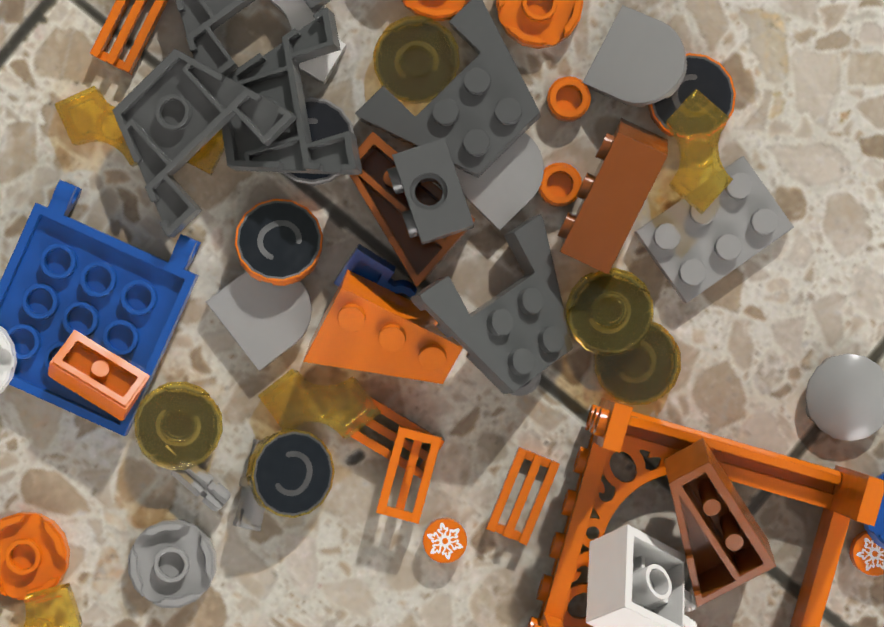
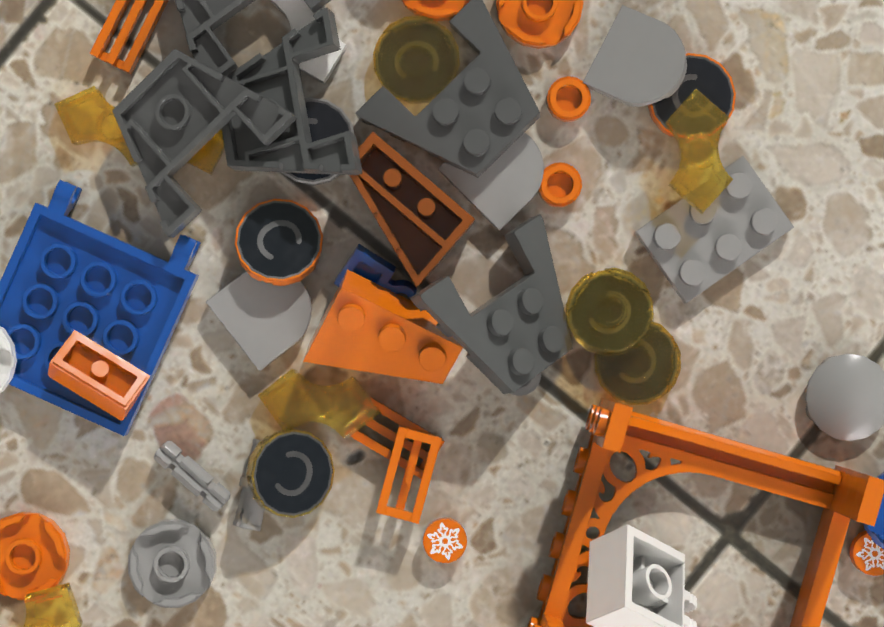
(178, 426): clear yellow tile -> none
(433, 164): dark grey brick -> none
(509, 530): orange tile -> none
(613, 195): dark orange wedge -> none
(715, 526): dark orange wedge -> none

